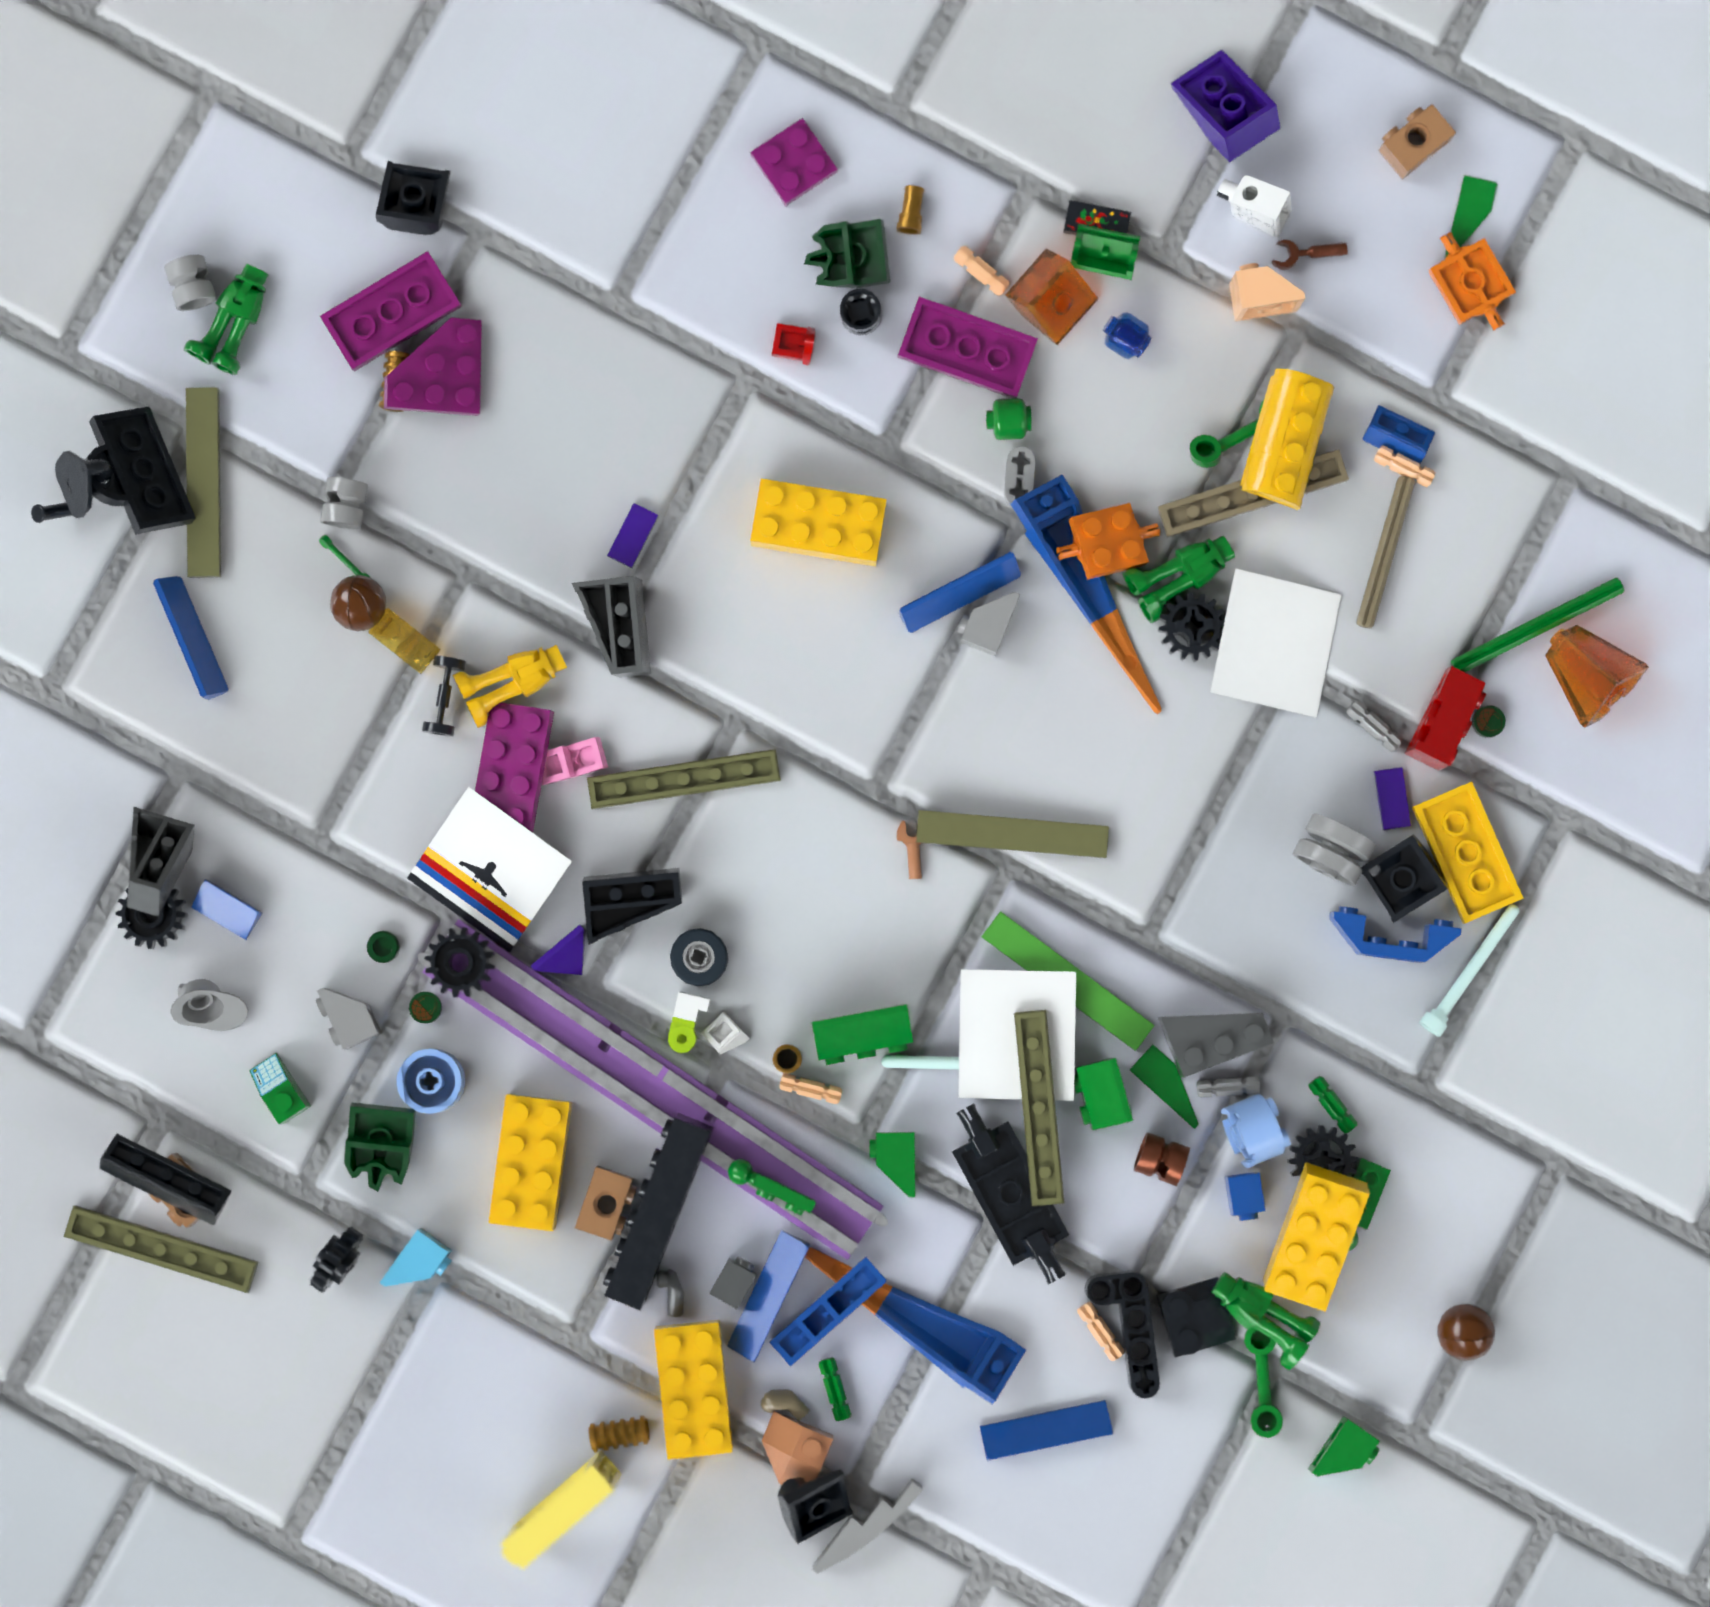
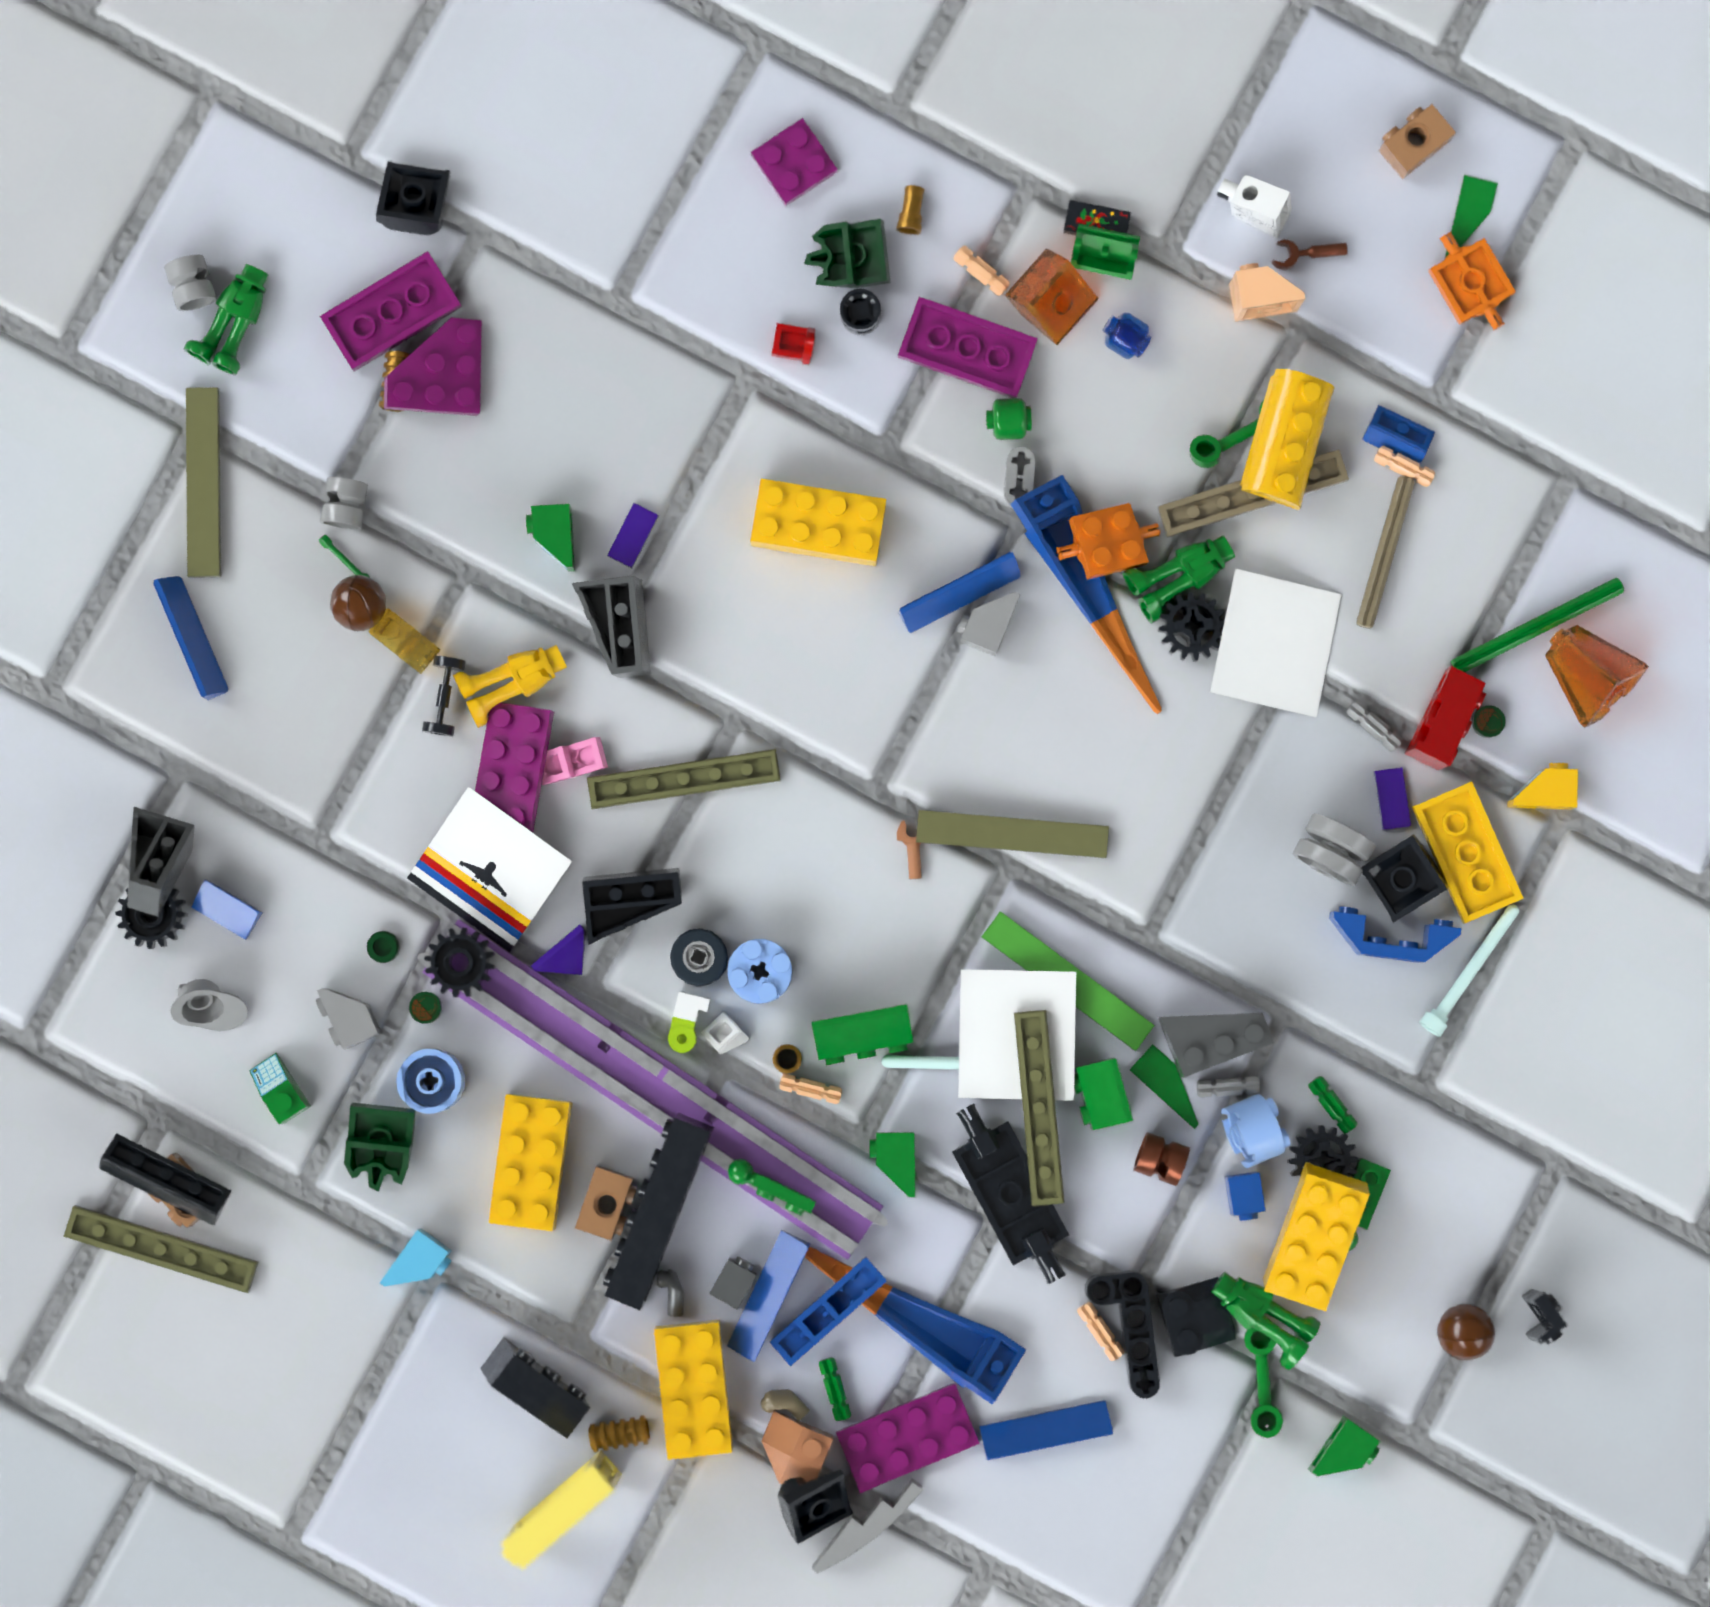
(136, 473): black plate -> none
(336, 1259): black gear -> none
(535, 1388): none -> black wedge
(553, 531): none -> green slope
(742, 978): none -> light blue brick
(907, 1437): none -> magenta plate
(1227, 105): dark purple slope -> none
(1546, 1310): none -> black bracket
(1549, 789): none -> yellow slope

